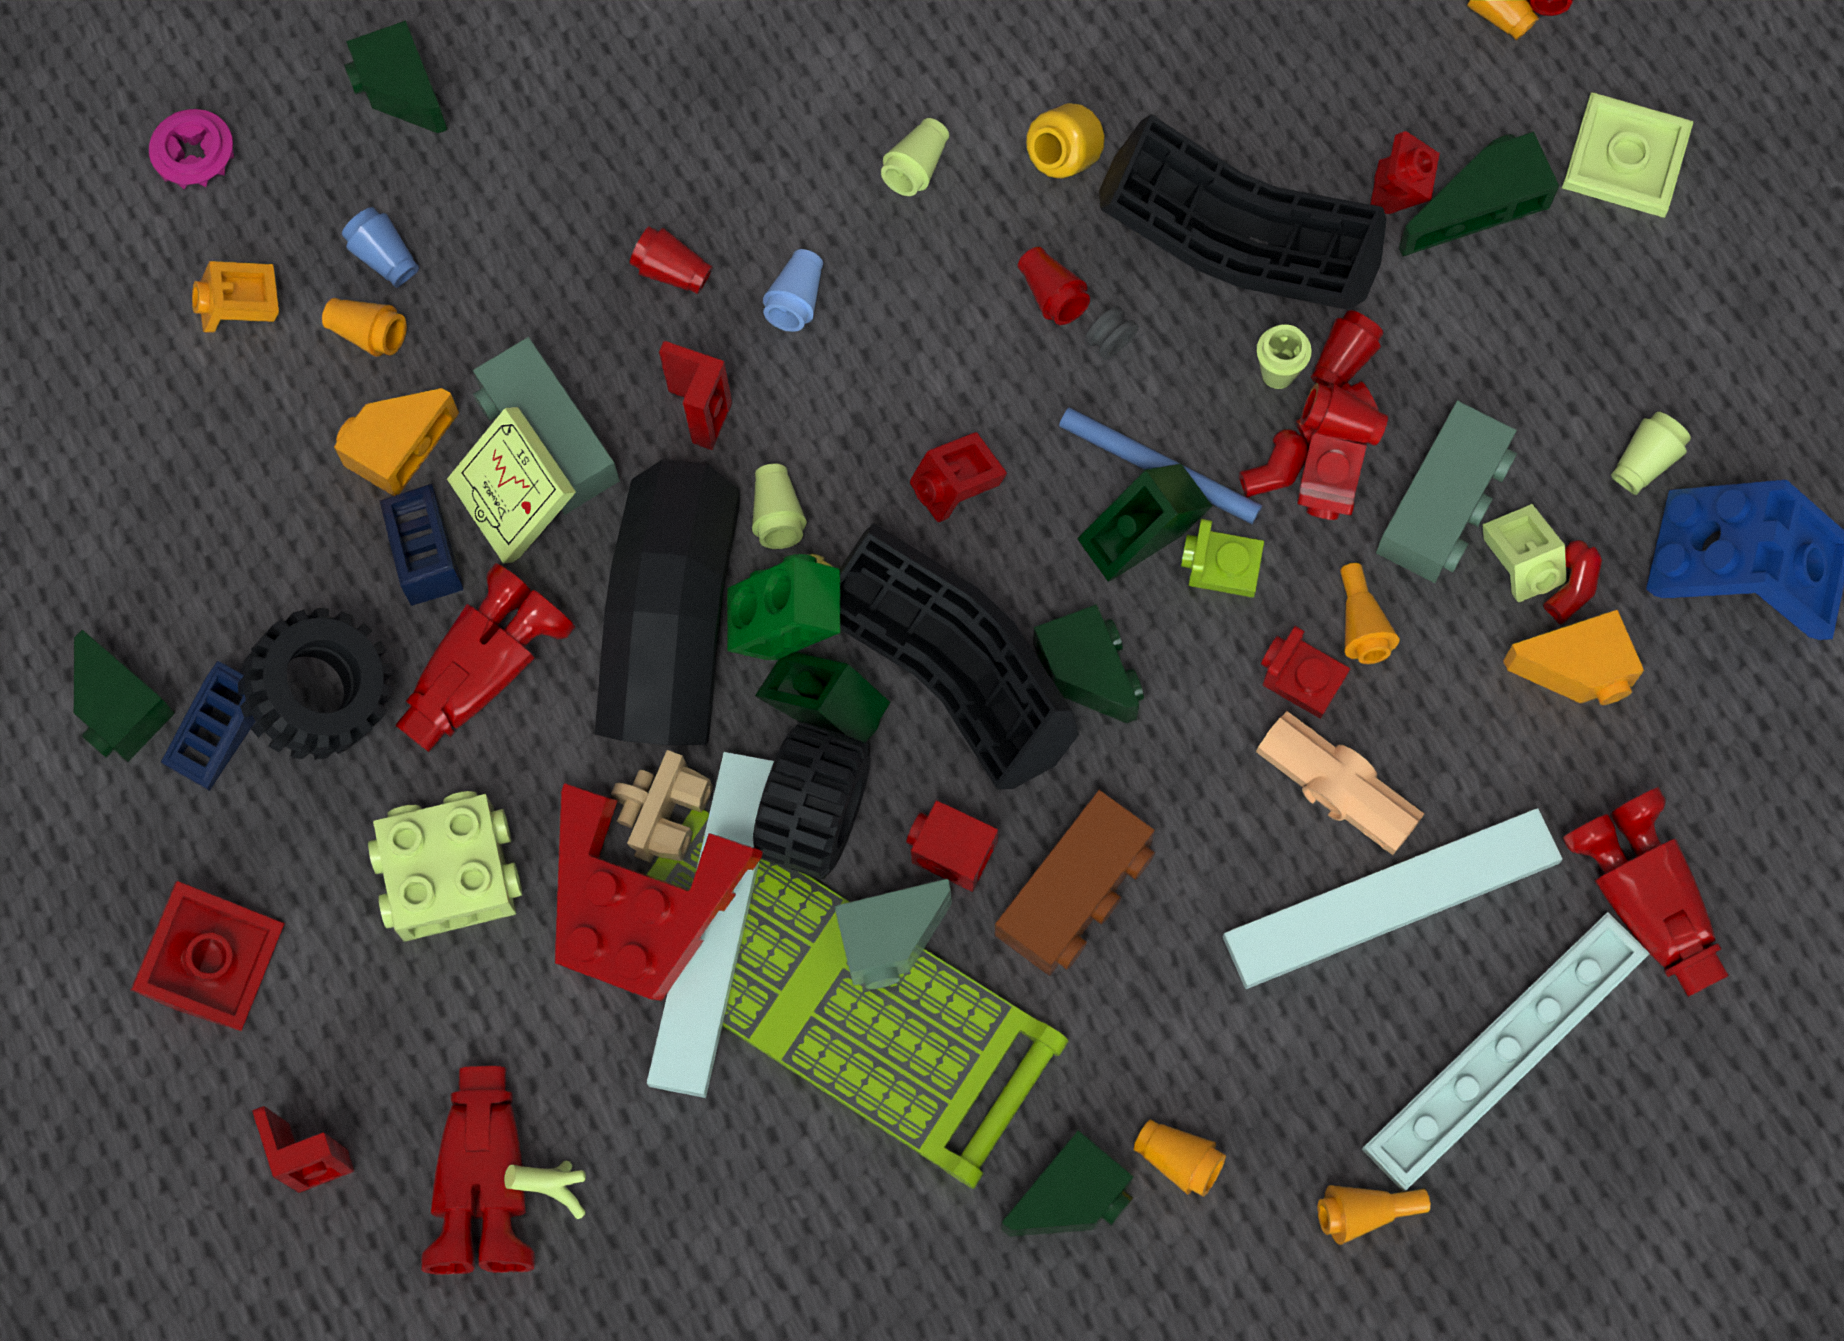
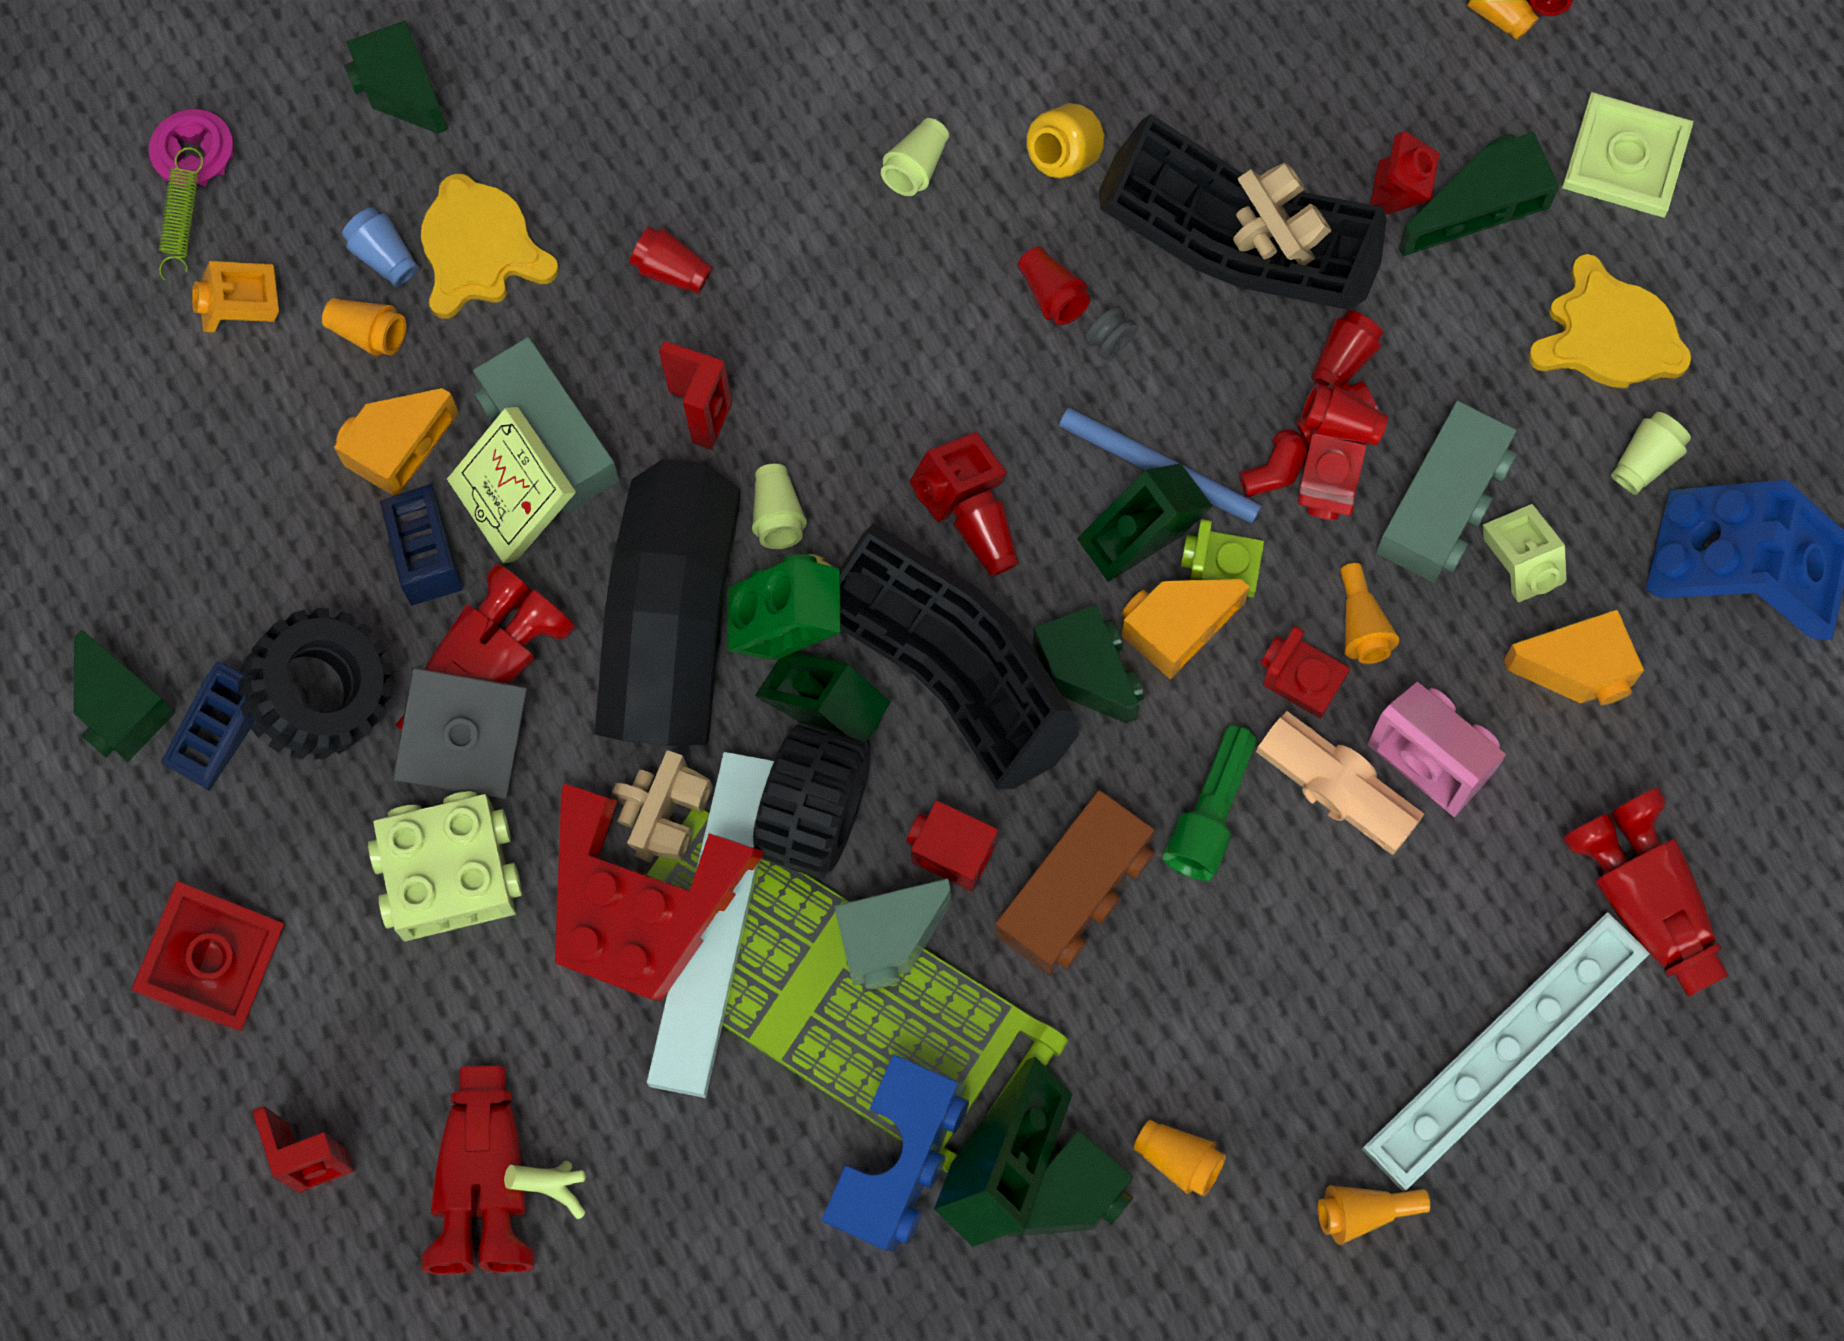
(185, 211): none -> lime piece
(459, 733): none -> dark grey plate
(475, 243): none -> yellow tile
(794, 292): light blue cone -> none
(883, 1205): none -> blue arch
(986, 532): none -> red cone
(1005, 1159): none -> dark green slope
(1180, 619): none -> light orange slope
(1201, 834): none -> green piece
(1282, 355): yellowish green cone -> none
(1292, 234): none -> tan hips
(1391, 898): light aqua tile -> none
(1436, 747): none -> bright pink slope
(1582, 582): red arm -> none
(1611, 331): none -> yellow tile

